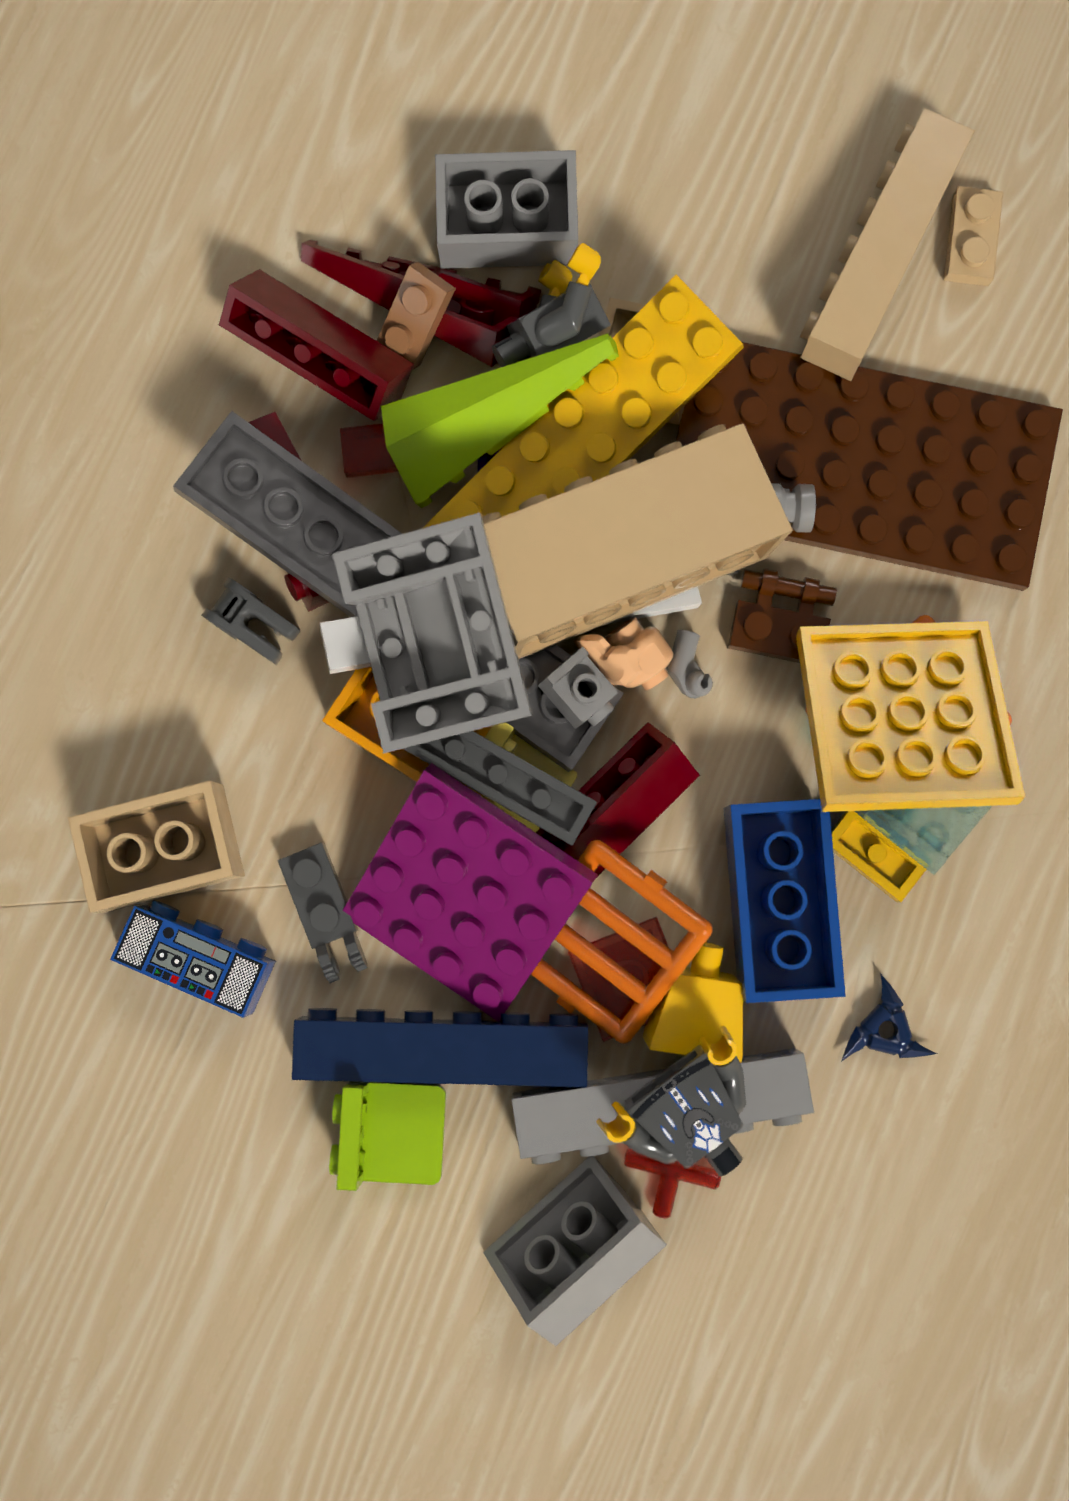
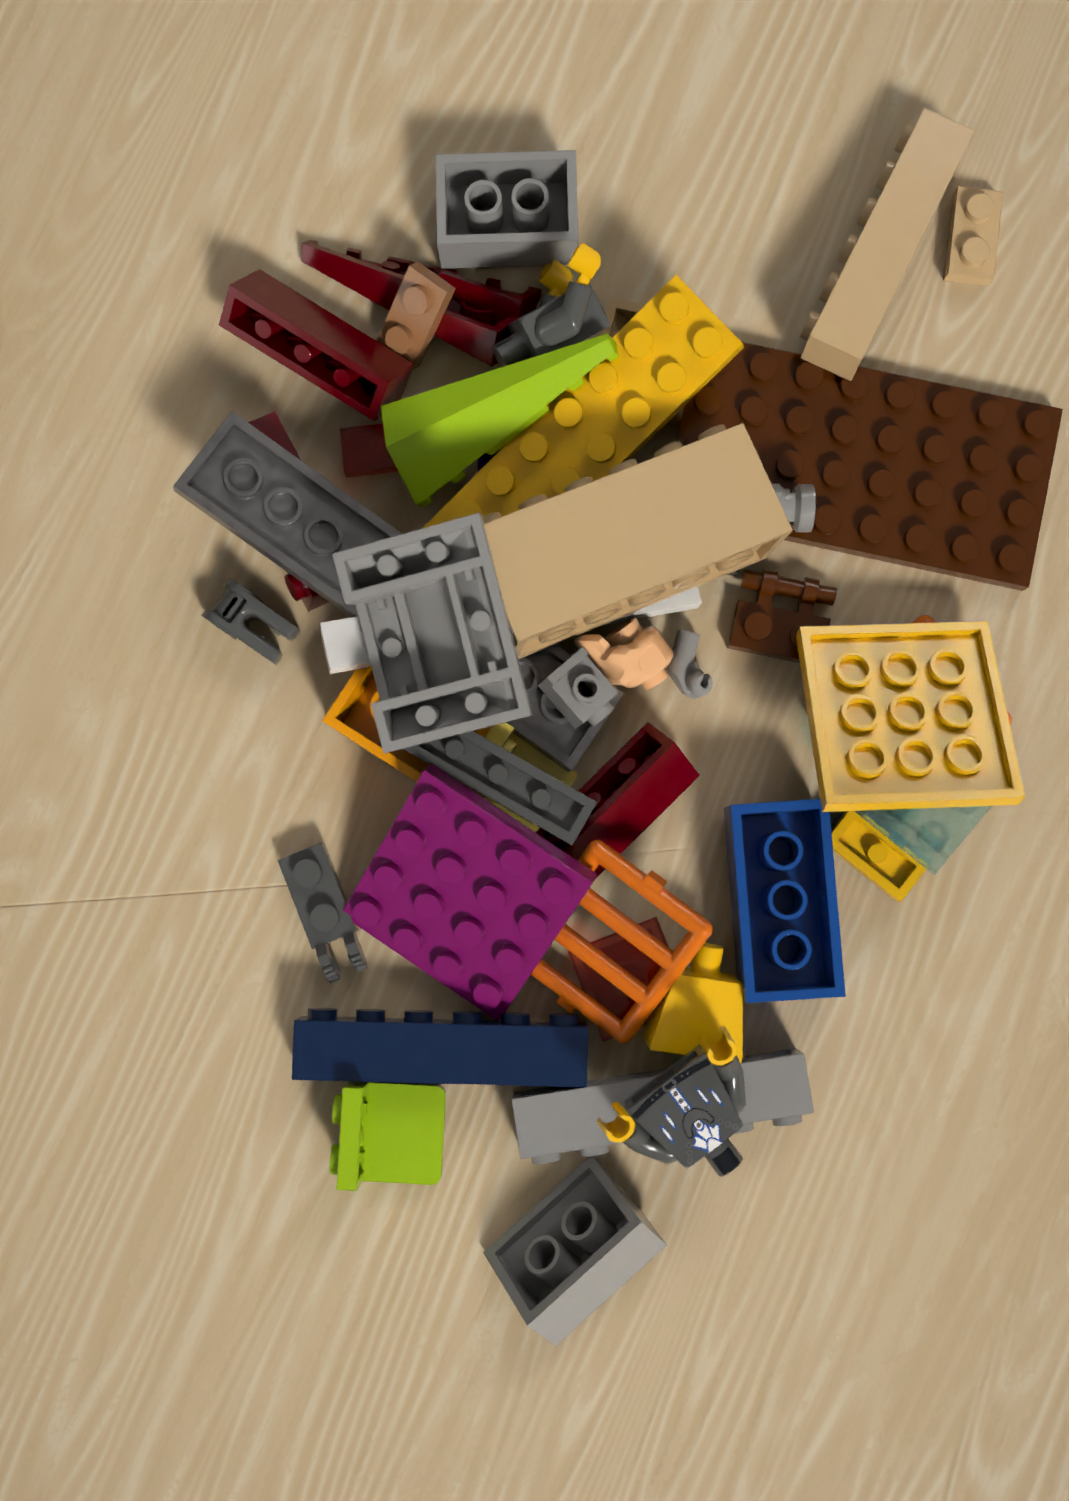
(156, 847): tan brick -> none
(194, 958): brick -> none
(669, 1180): clear red piece -> none
(868, 1033): dark blue piece -> none

